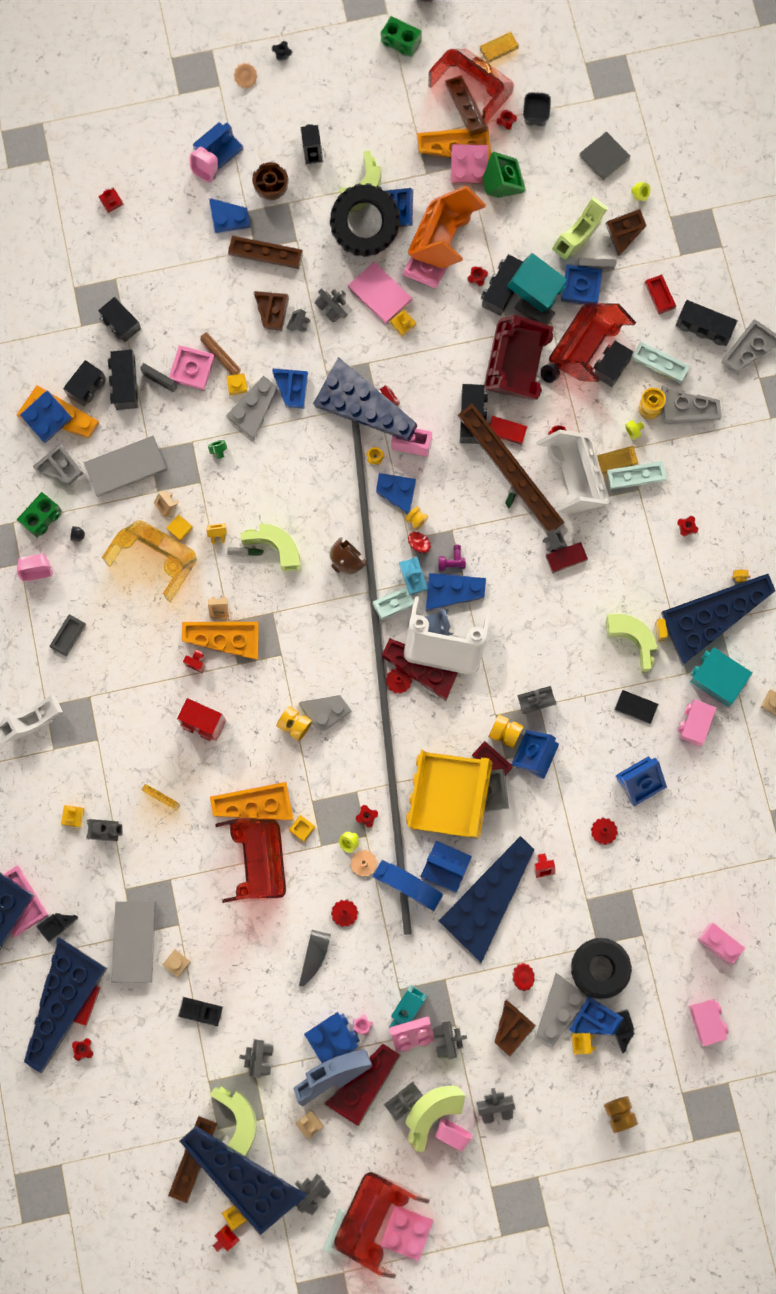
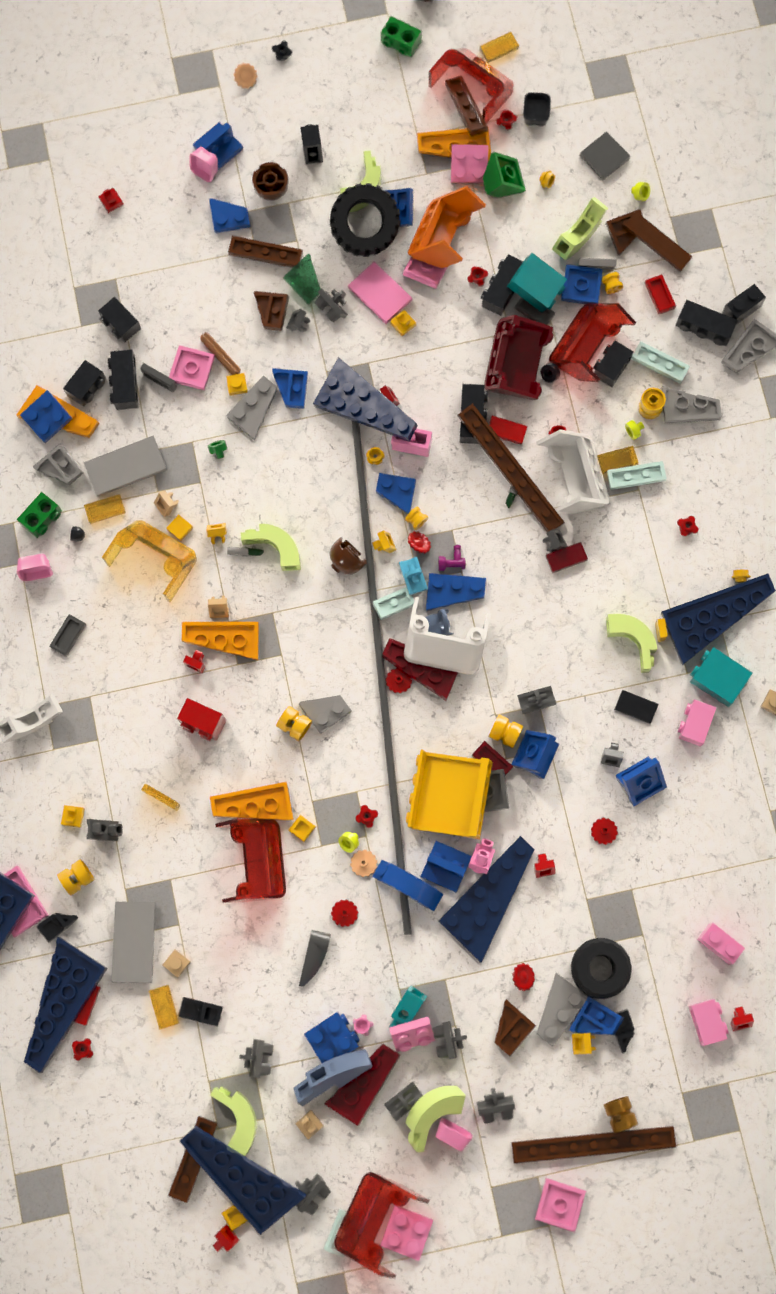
(81, 873): none -> yellow wheel
(104, 508): none -> clear yellow tile
(164, 1007): none -> clear yellow tile
(304, 280): none -> clear green wing
(385, 542): none -> yellow tile
(482, 856): none -> bright pink hips
(547, 179): none -> yellow plate
(560, 1205): none -> bright pink plate
(593, 1144): none -> reddish brown tile
(612, 283): none -> yellow wheel
(612, 756): none -> dark grey tile
(658, 241): none -> reddish brown tile
(741, 1020): none -> red tile
(744, 303): none -> black brick

